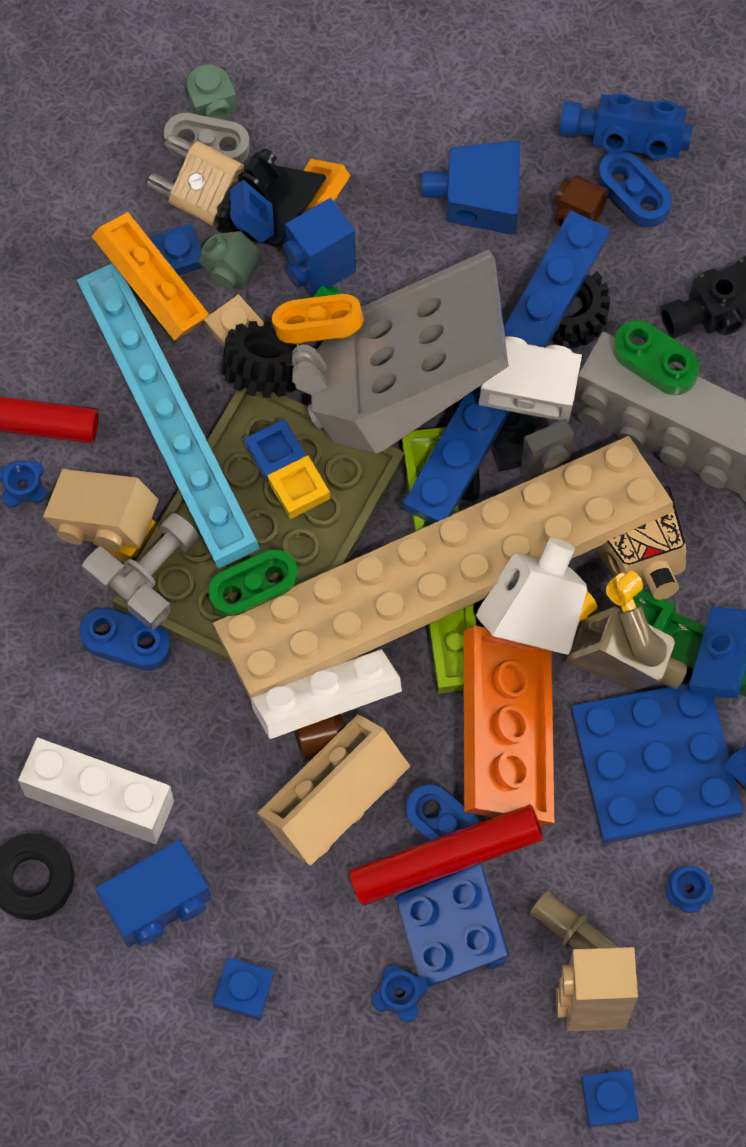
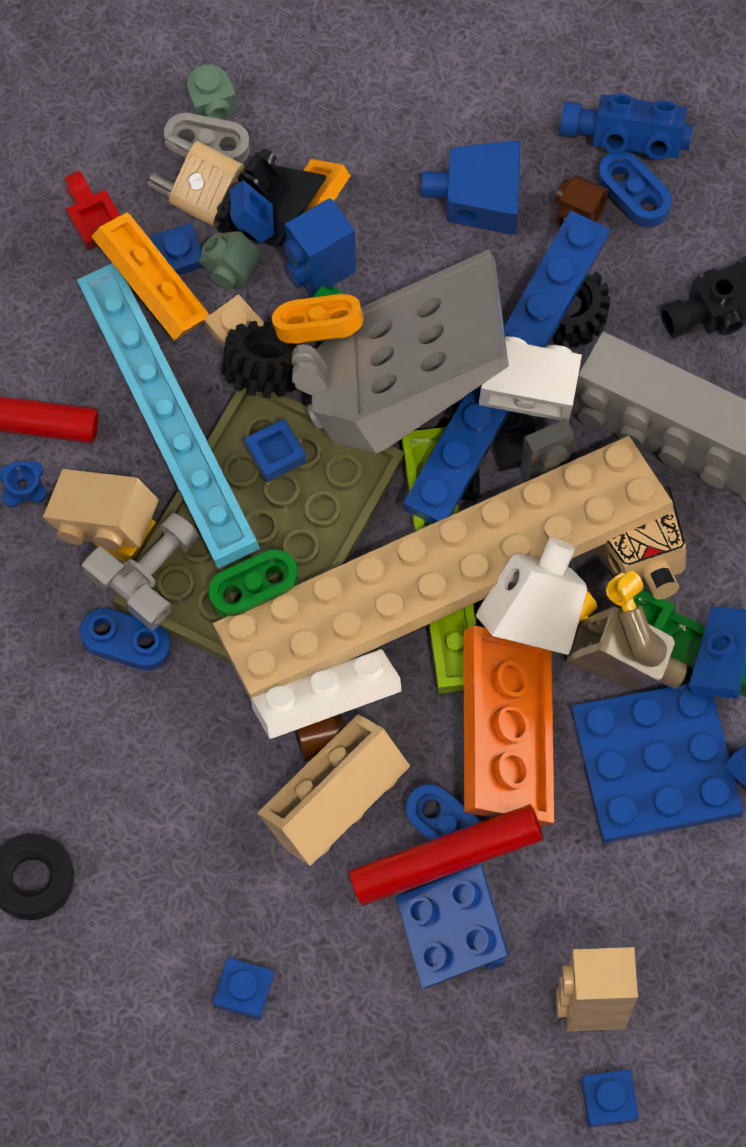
(88, 209): none -> red plate
(96, 790): white brick -> none
(154, 895): blue brick -> none
(298, 487): yellow plate -> none
(395, 980): blue plate -> none
(567, 924): dark tan axle -> none
(652, 358): green plate -> none
(698, 880): blue plate -> none

